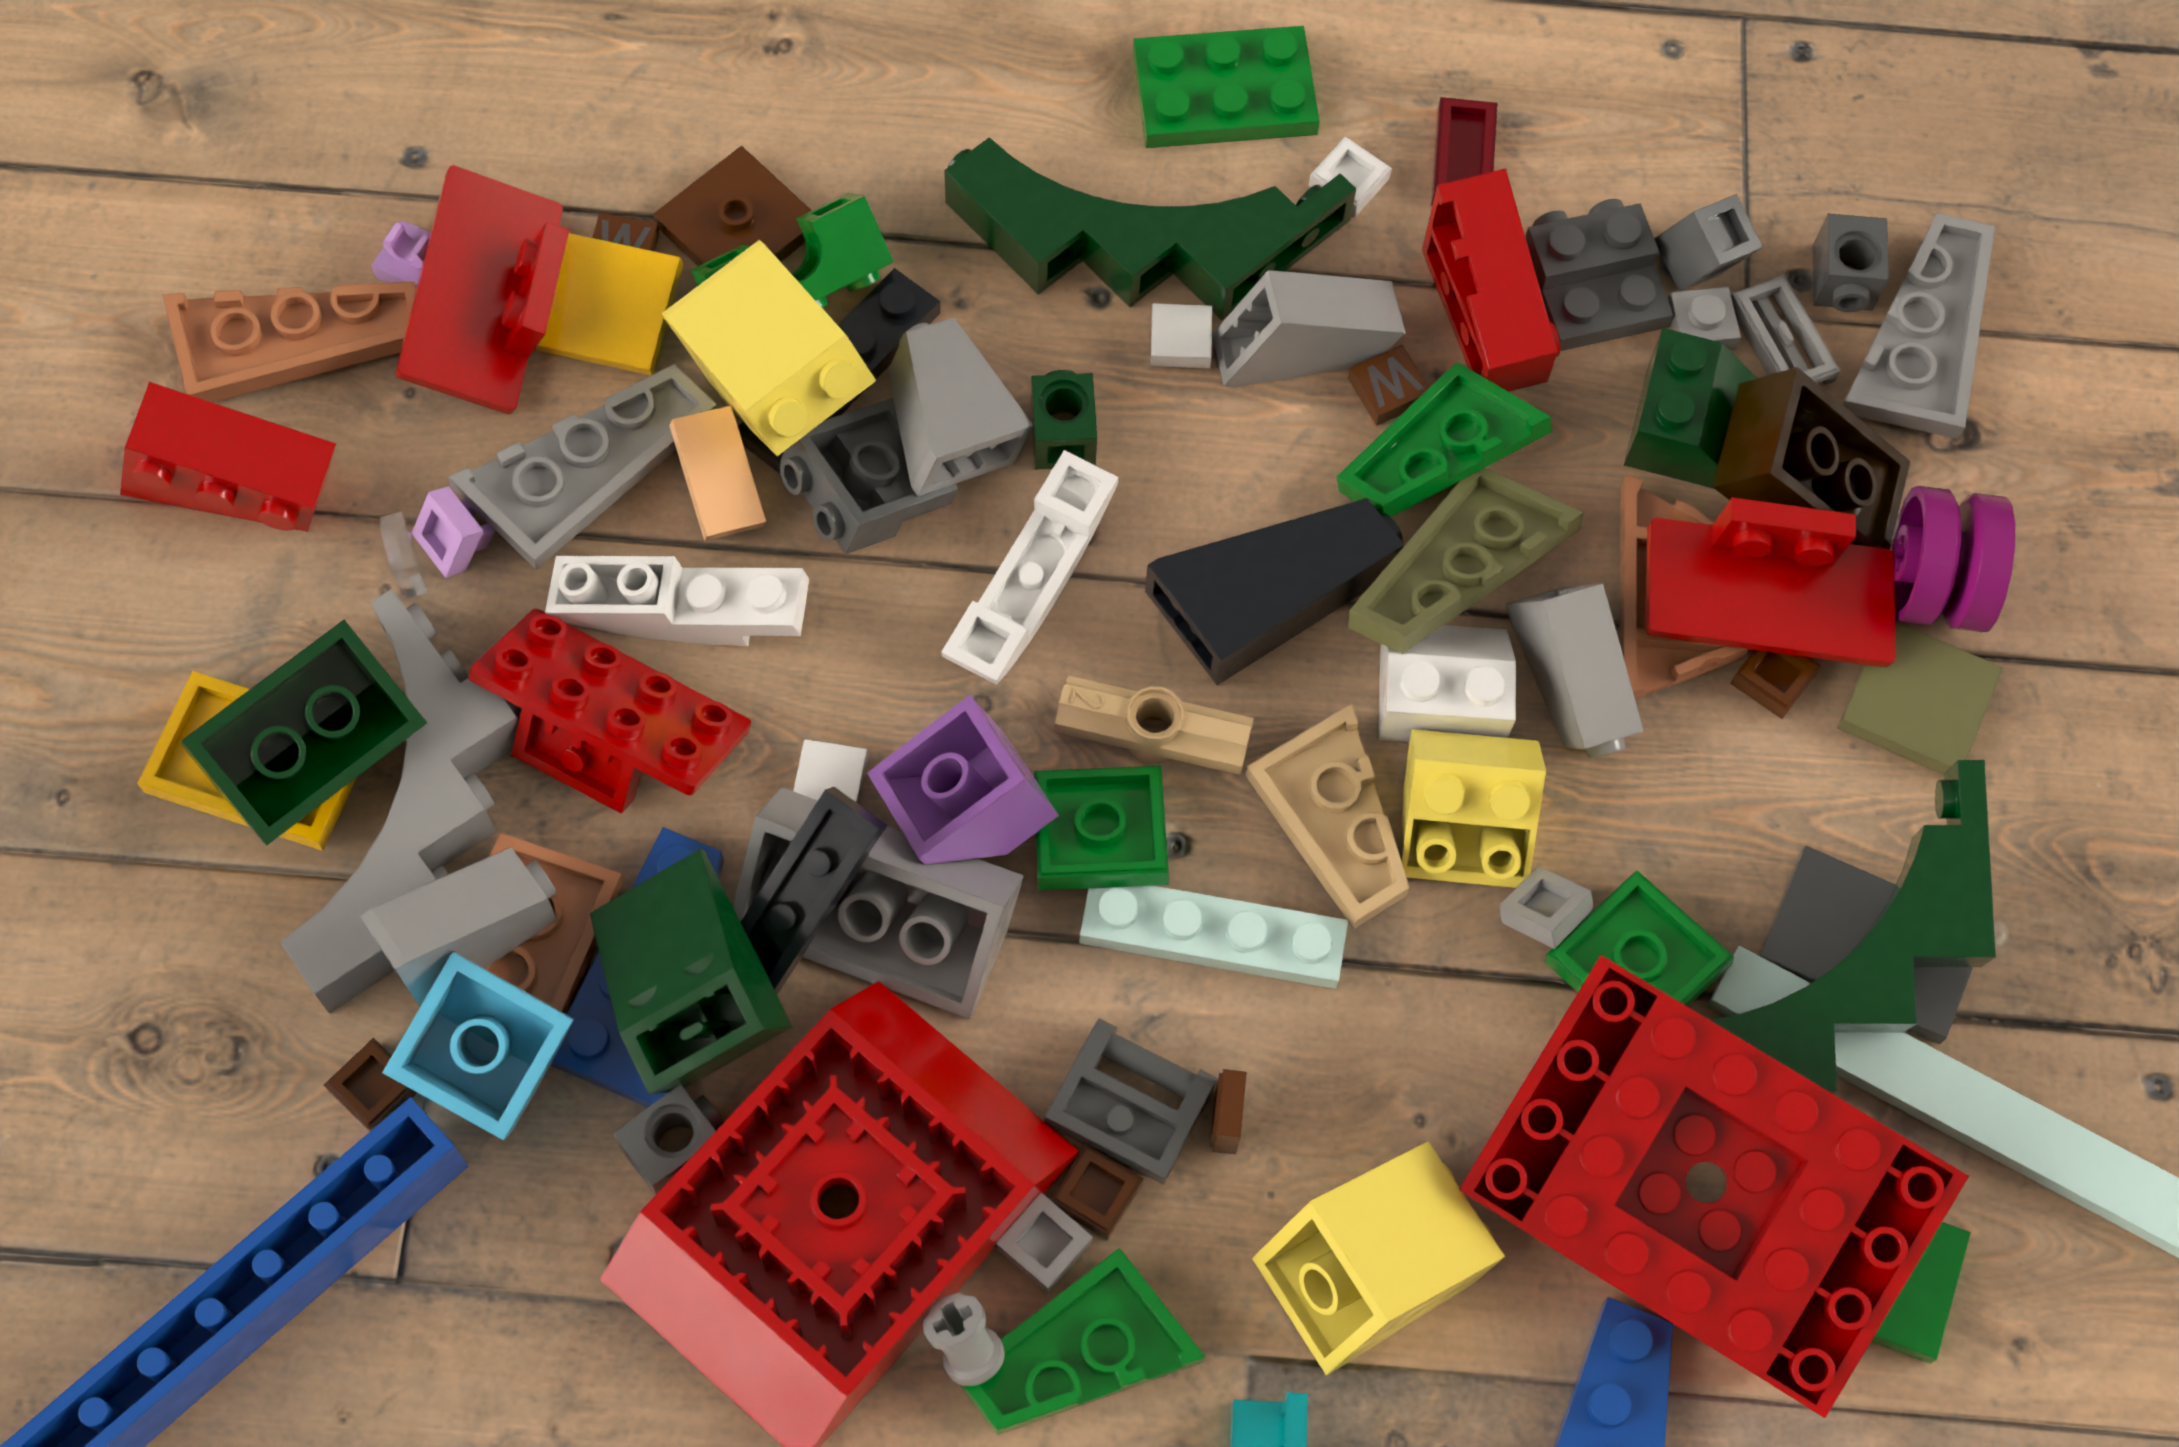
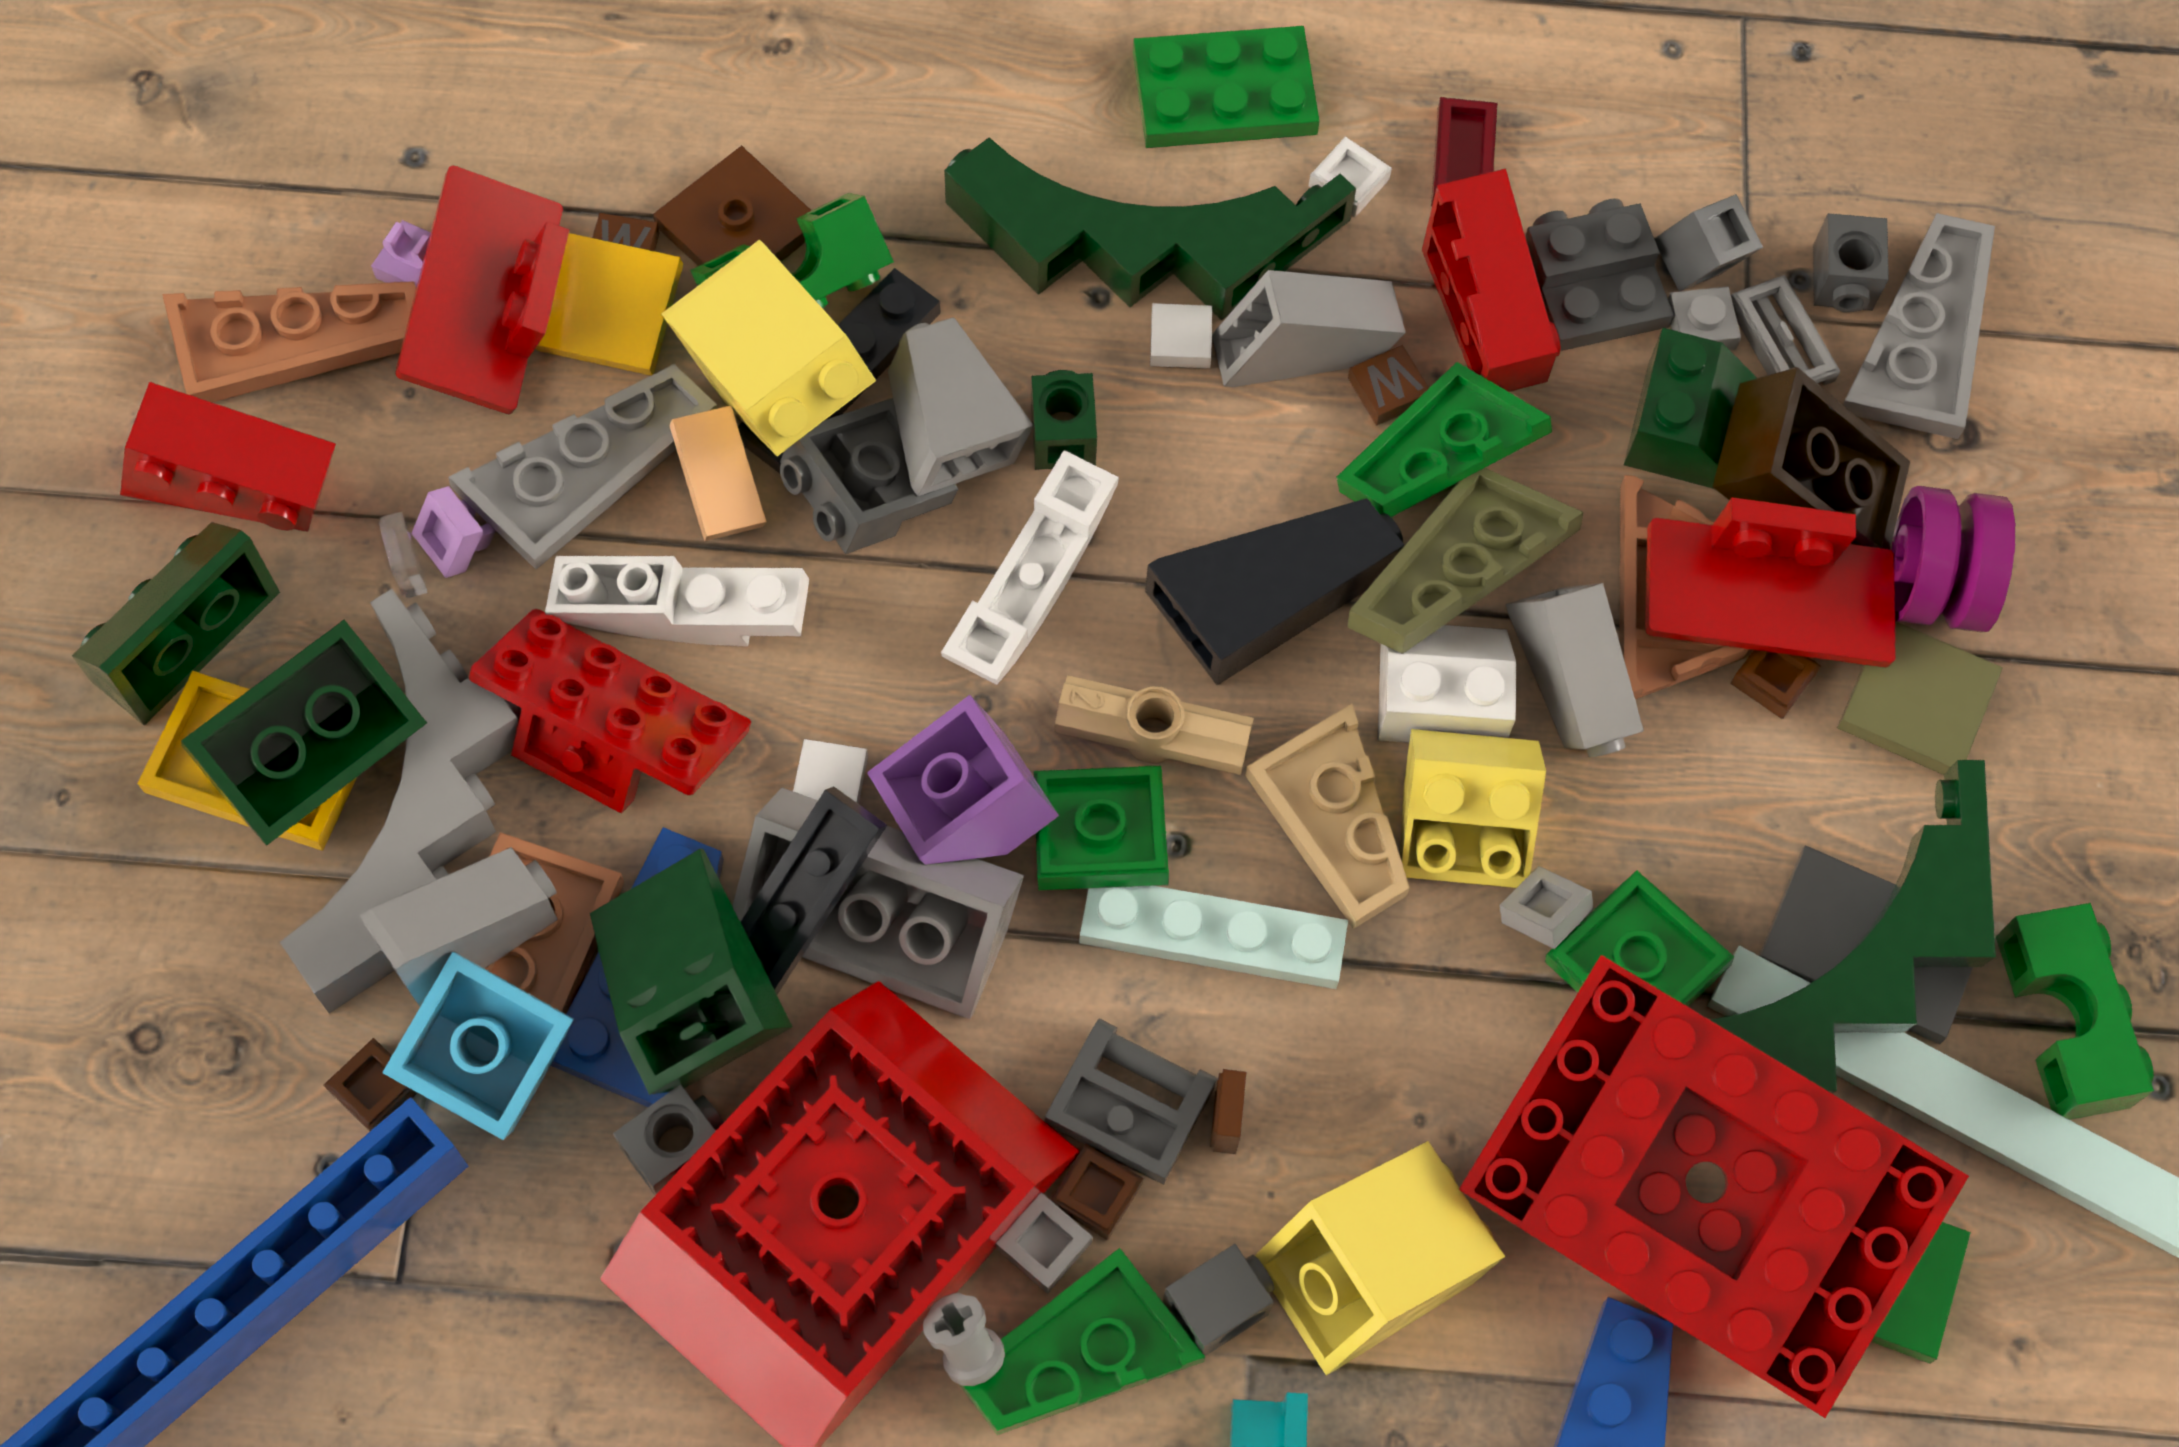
(177, 620): none -> dark green slope
(1220, 1298): none -> dark grey brick
(2069, 958): none -> green arch

